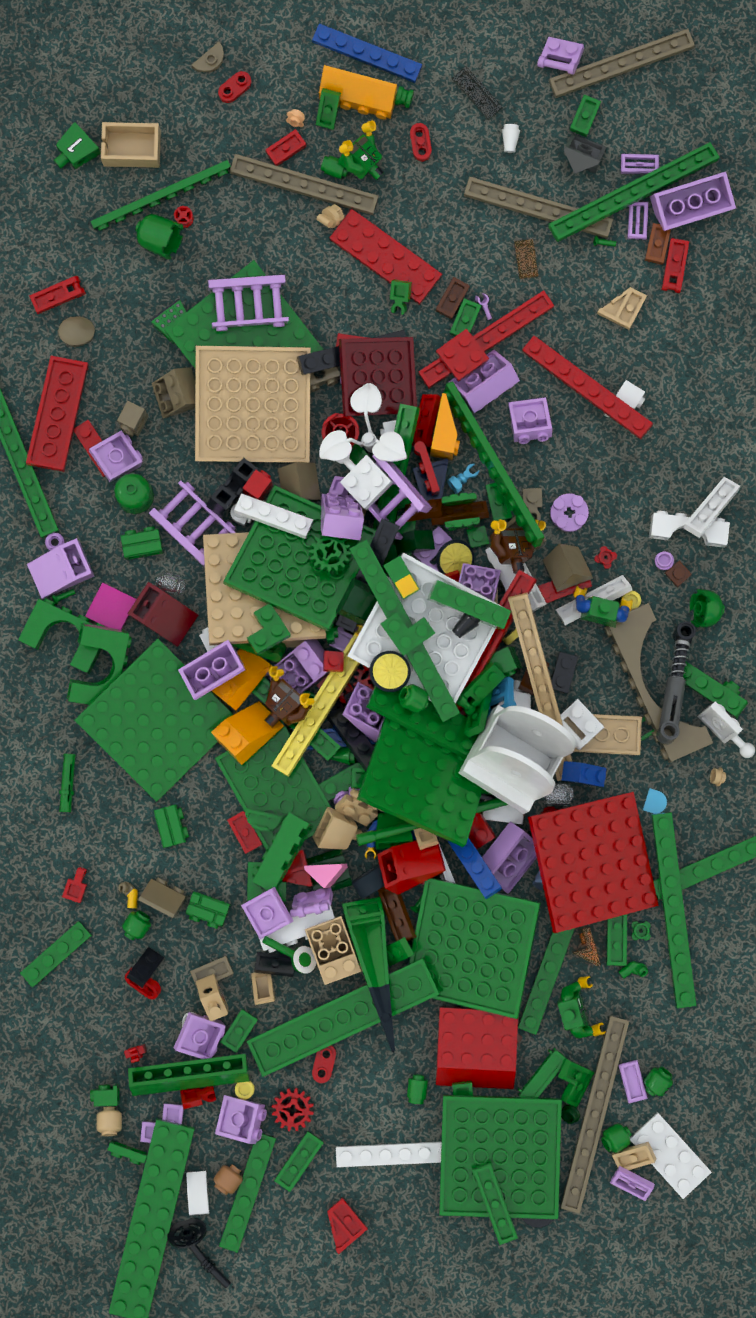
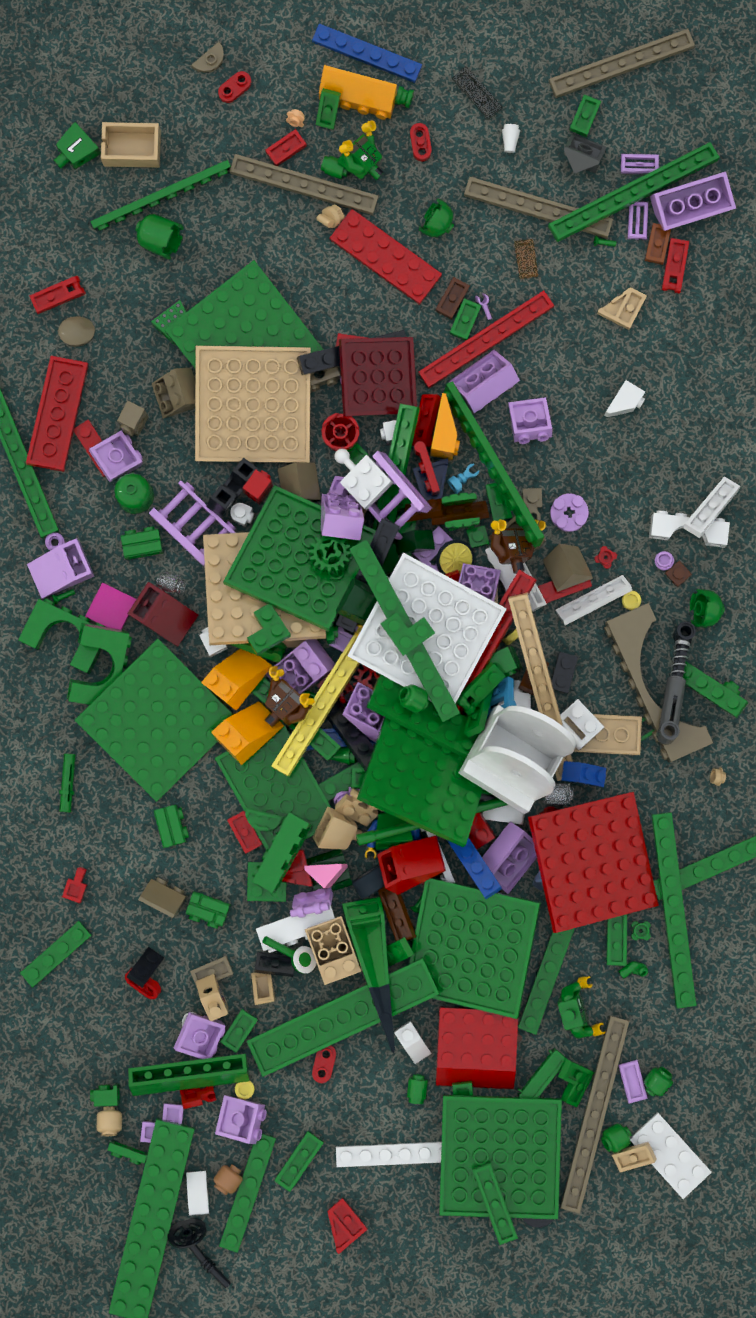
(131, 892): arm -> none
(135, 1053): red plate -> none
(136, 925): green head -> none
(184, 212): red wheel -> none
(211, 669): lavender slope -> none
(256, 285): lavender fence -> none
(267, 913): lavender plate -> none
(273, 516): white plate -> none
(294, 1101): red gear -> none
(333, 661): red plate -> none
(388, 448): white plant -> none
(390, 671): light yellow wheel -> none
(400, 293): green plate -> none
(401, 577): green tile -> none
(412, 1042): none -> white slope
(425, 839): tan plate -> none
(438, 219): none -> green cylinder
(462, 355): red plate -> none
(465, 625): black cone -> none
(479, 608): green arch -> none
(562, 51): lavender plate -> none
(570, 1114): dark green plate -> none
(587, 387): red plate -> none
(590, 952): clear orange slope -> none
(600, 609): torso -> none
(633, 1181): lavender tile -> none
(655, 801): medium azure piece -> none
(725, 727): white plate -> none

